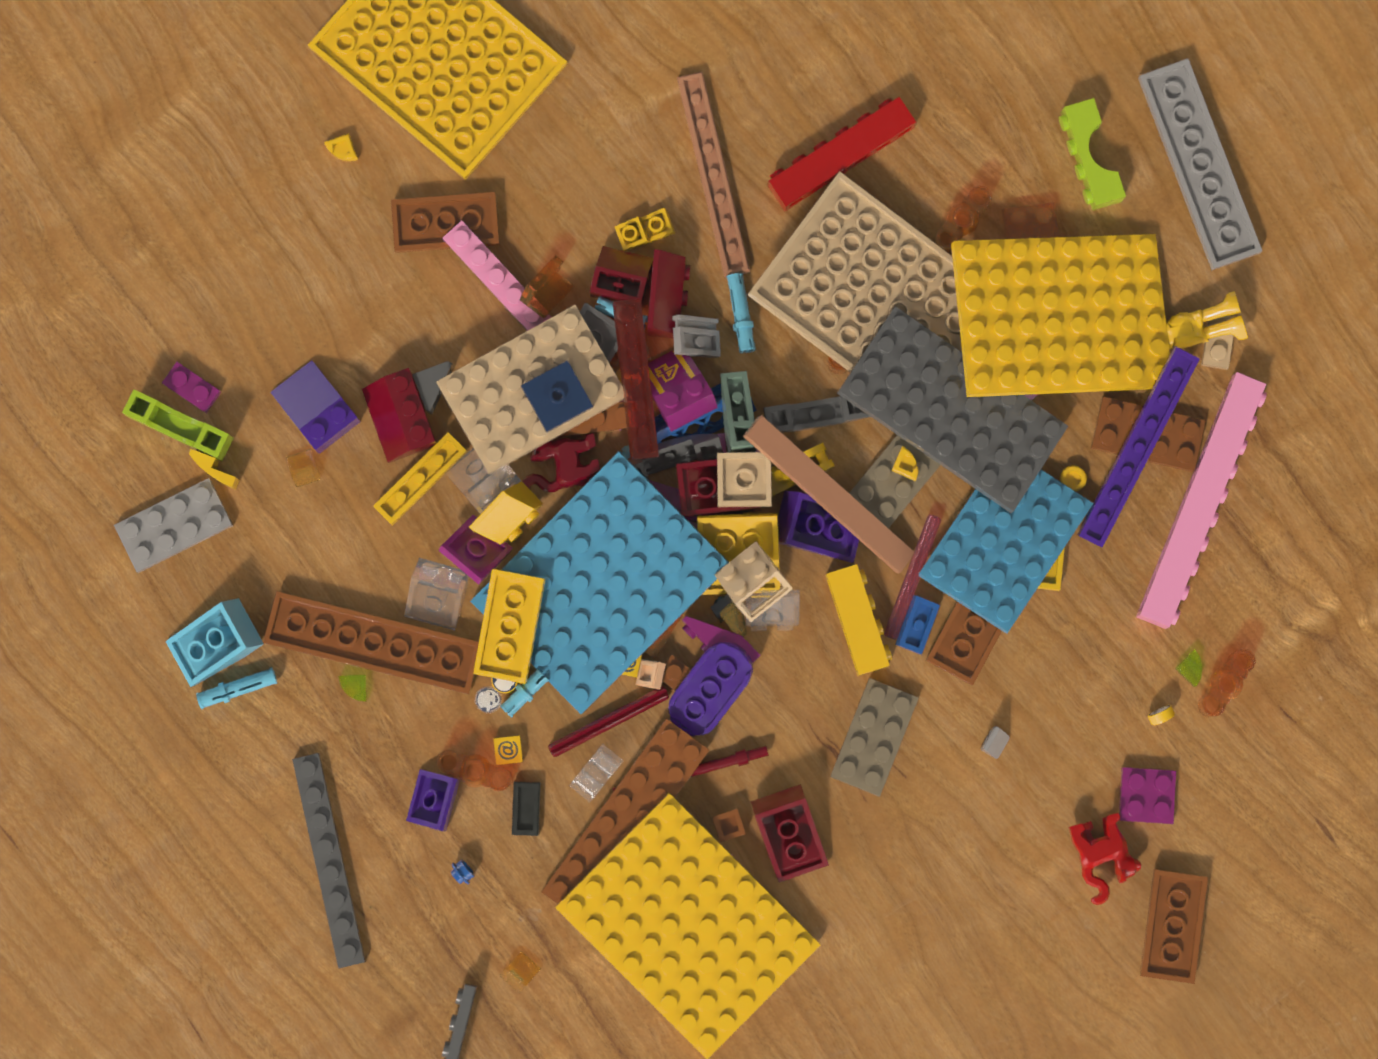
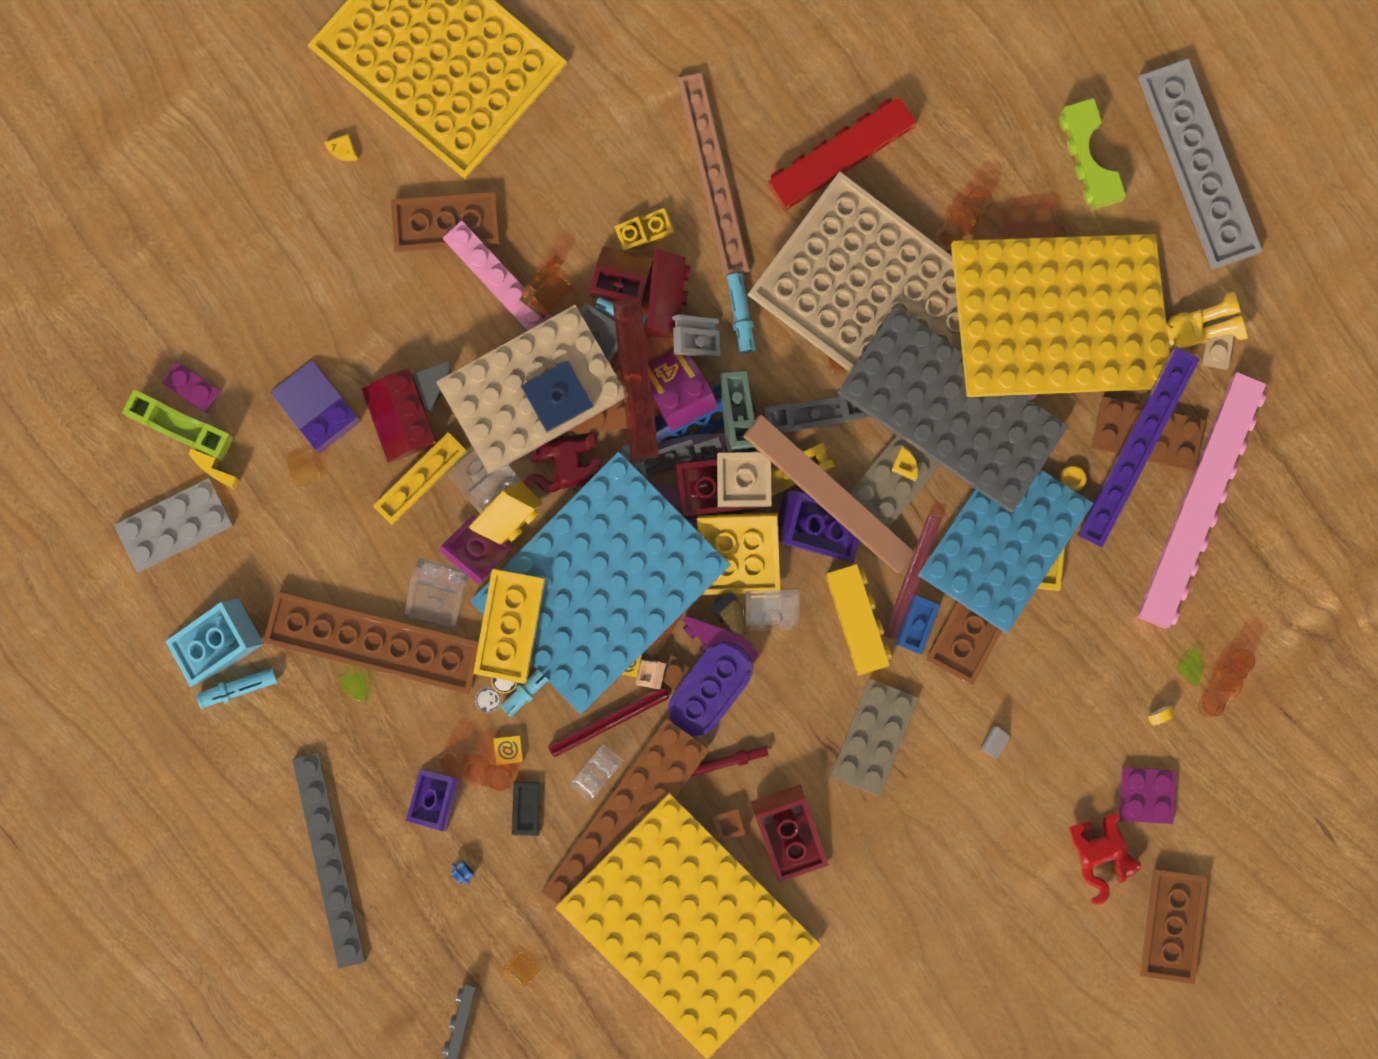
(748, 574): tan piece -> none

